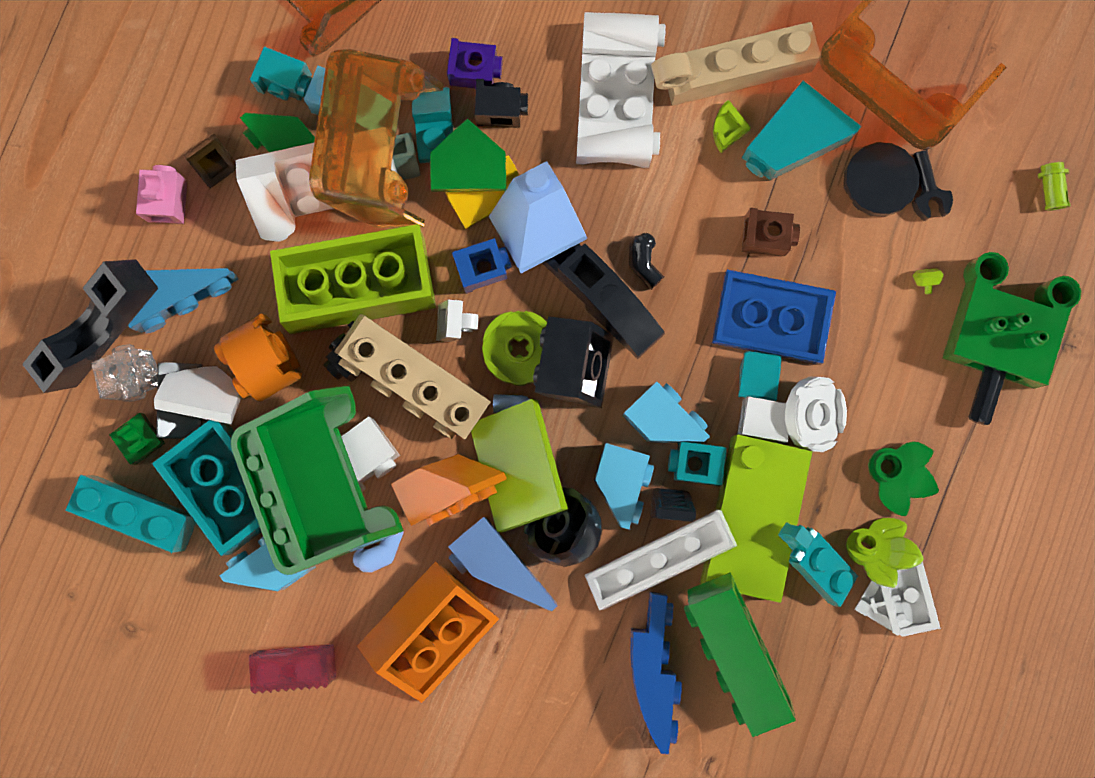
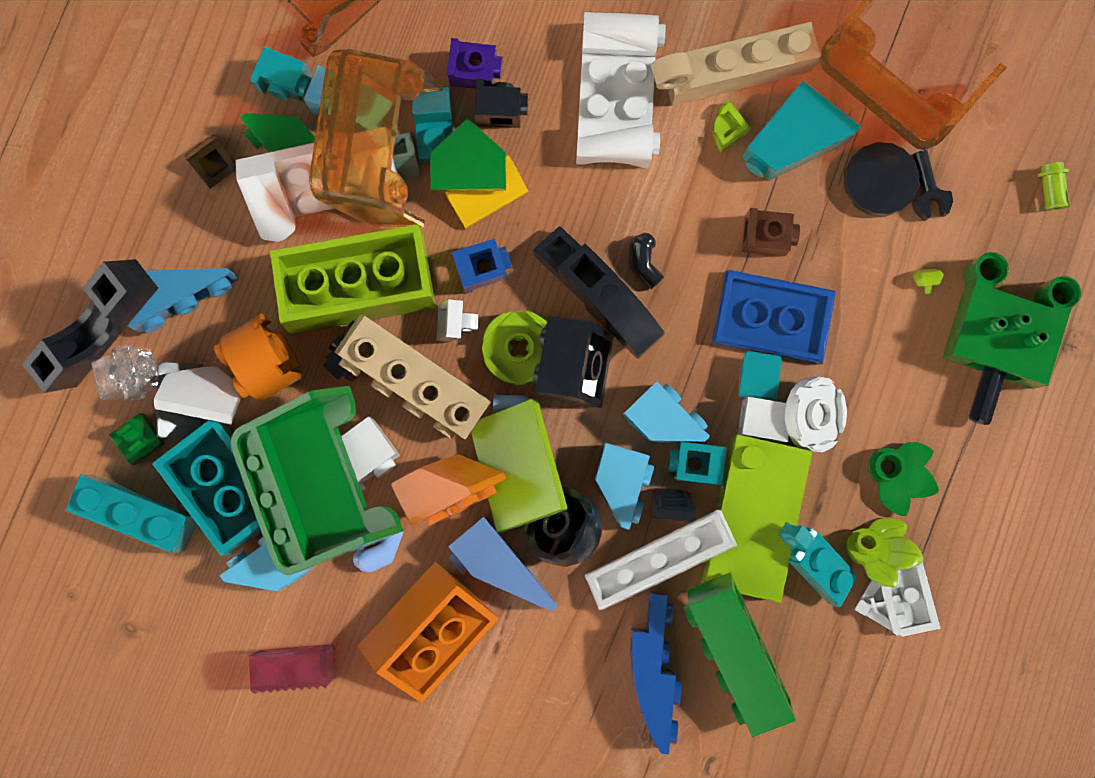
(161, 195): bright pink brick -> none
(536, 218): light blue slope -> none

